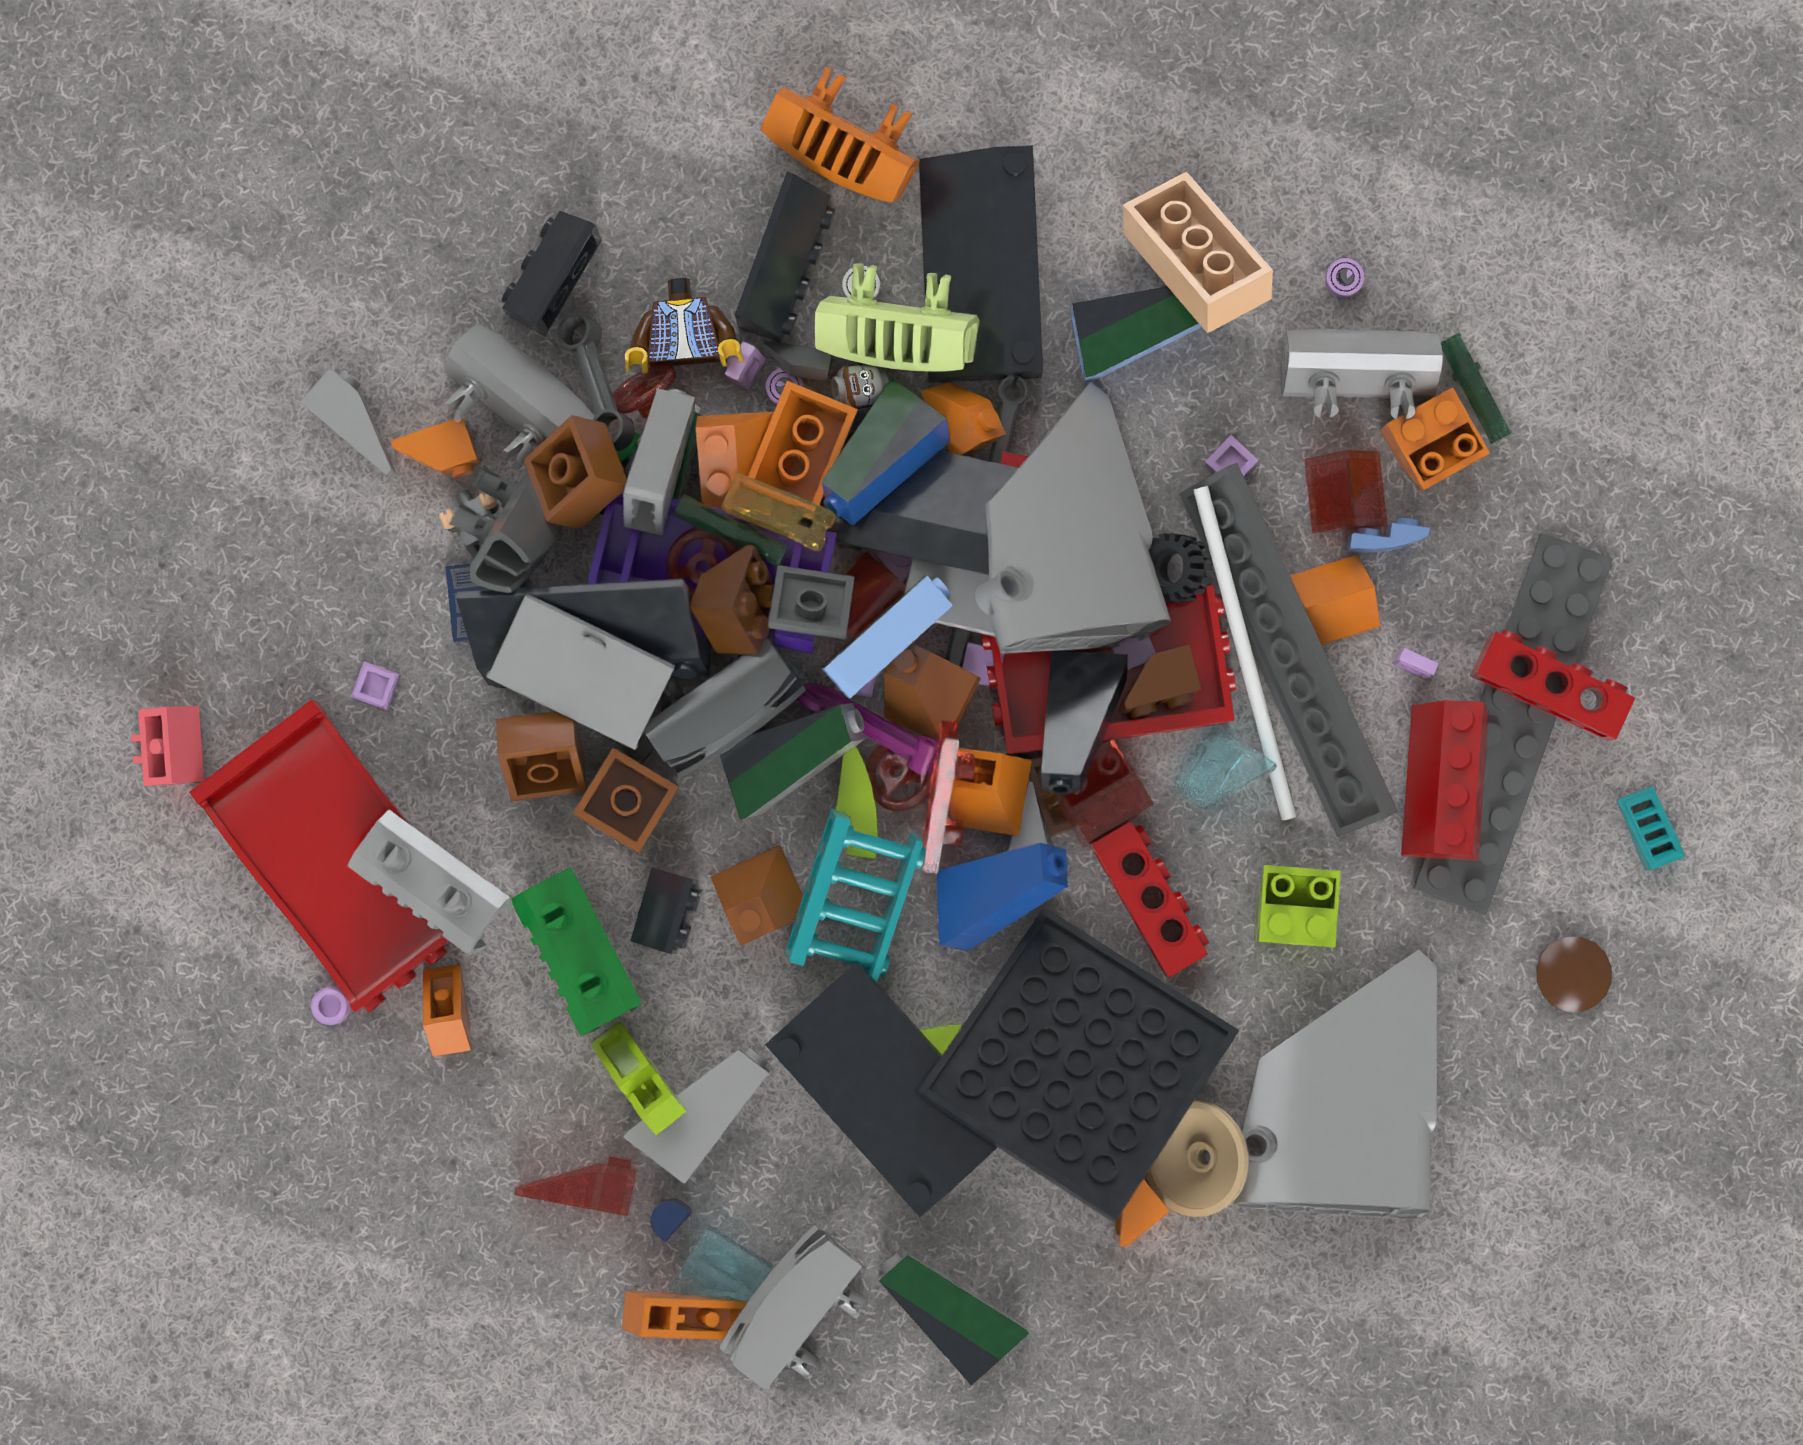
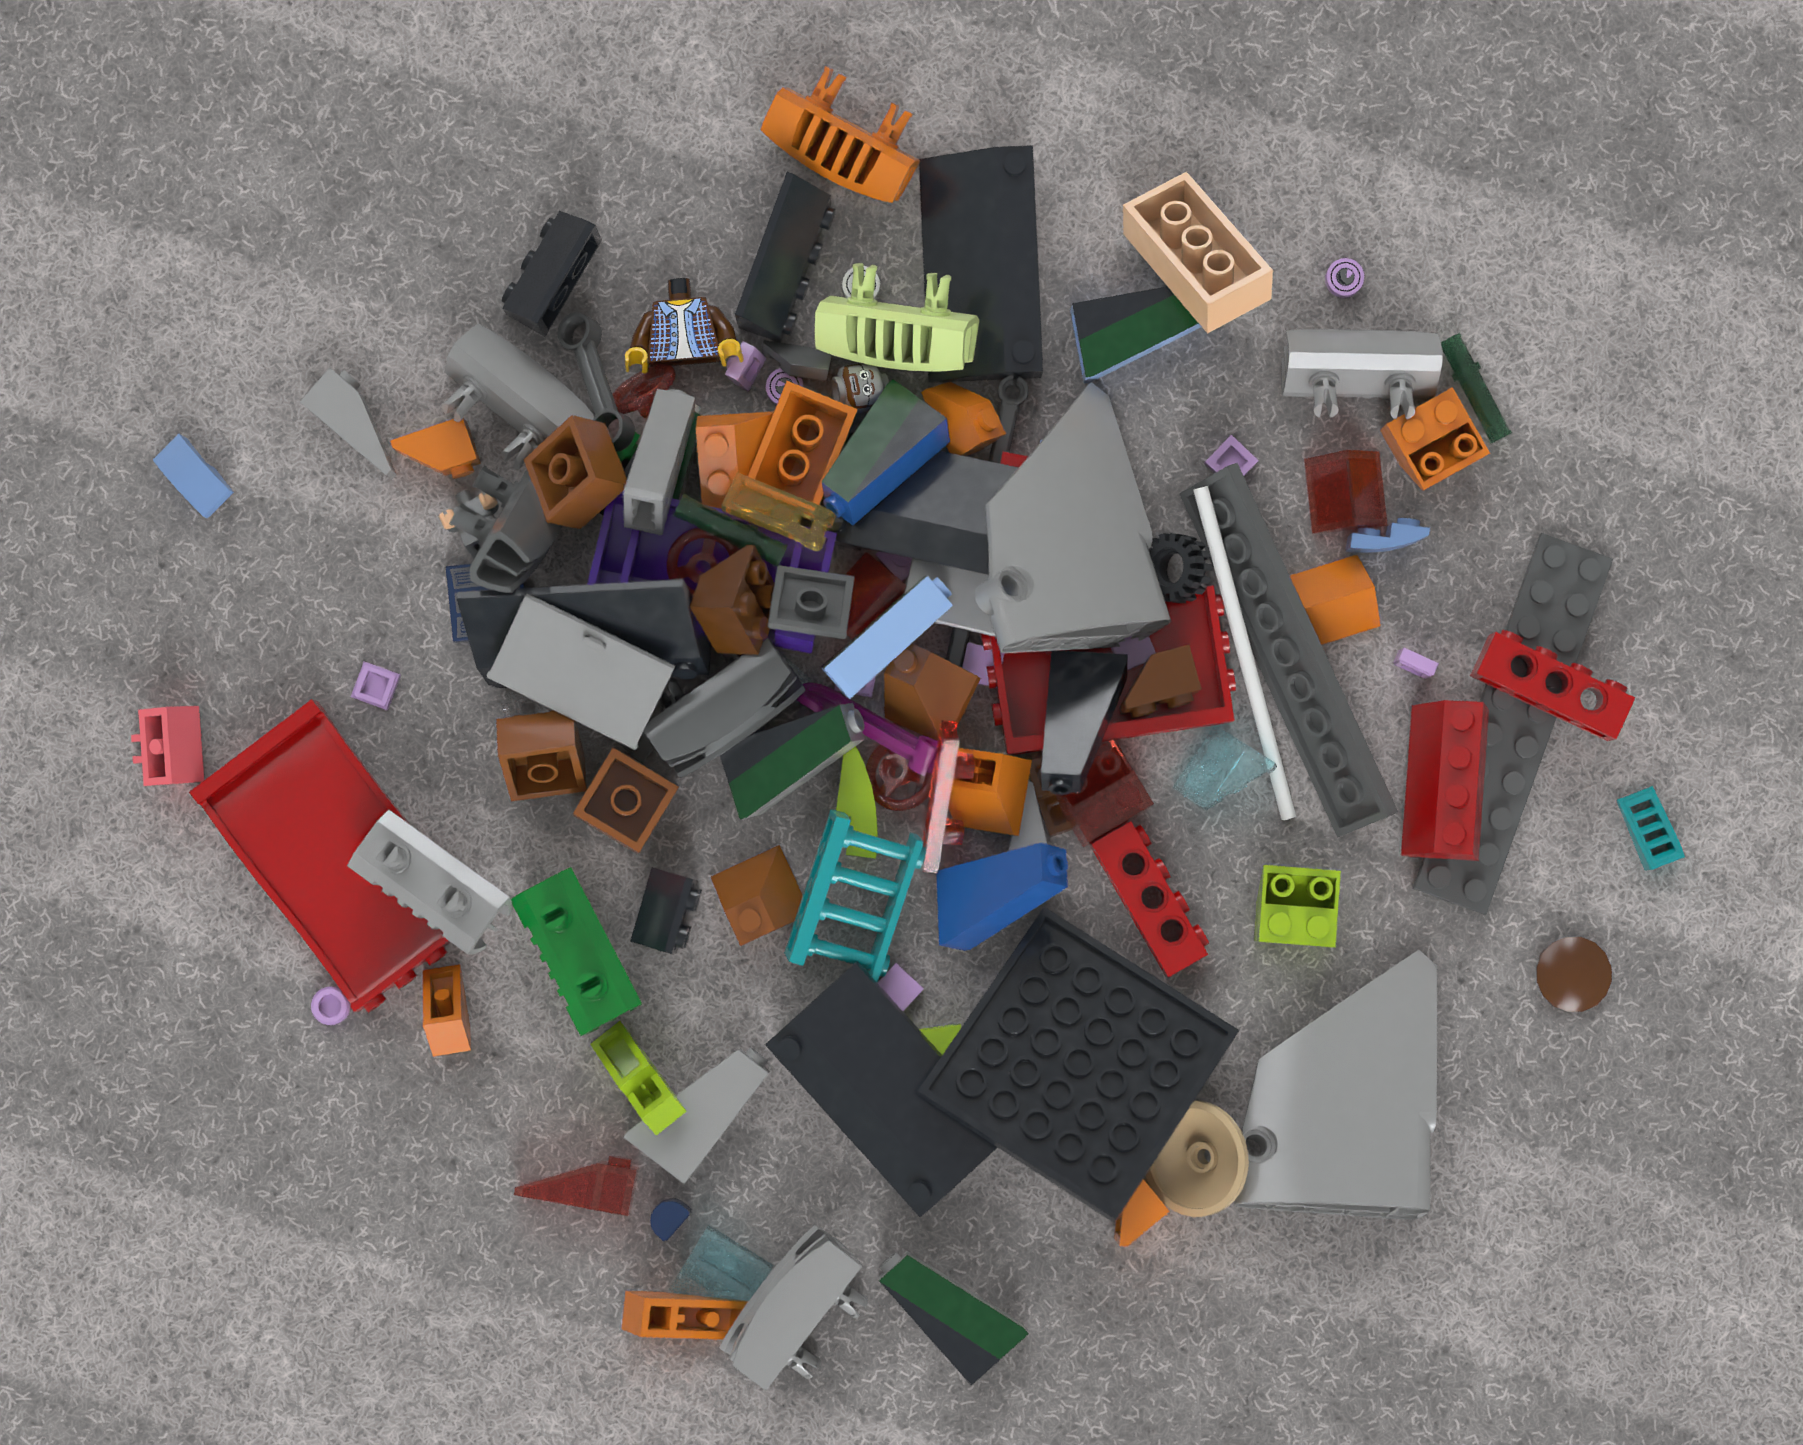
(193, 476): none -> medium blue slope
(900, 986): none -> lavender tile

